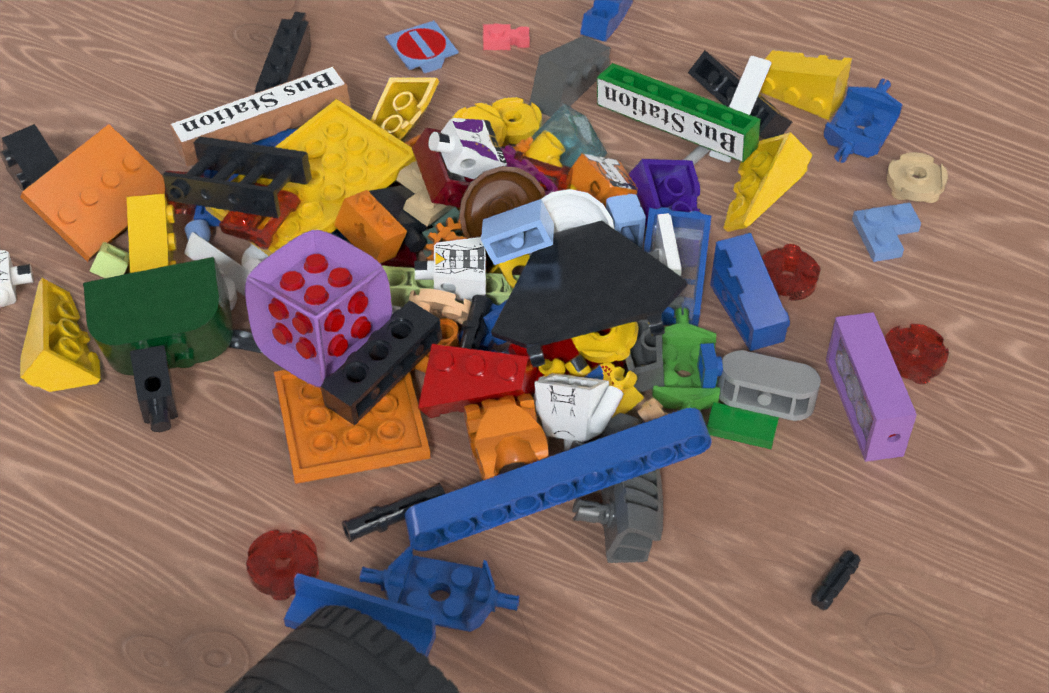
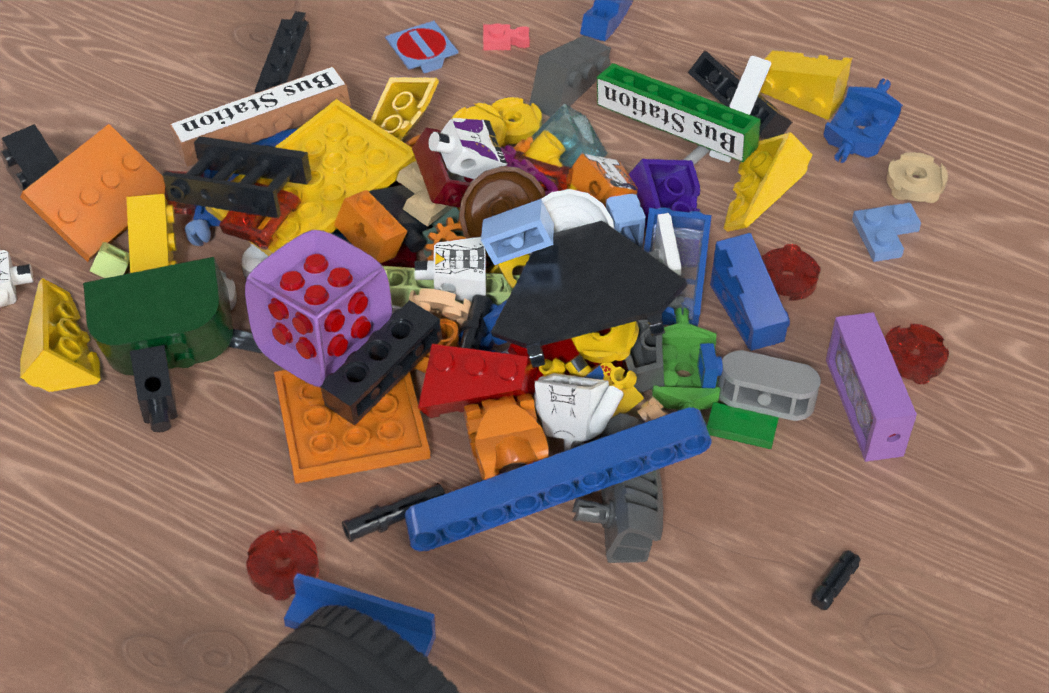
(199, 249): white sticker -> none
(471, 589): blue plate -> none

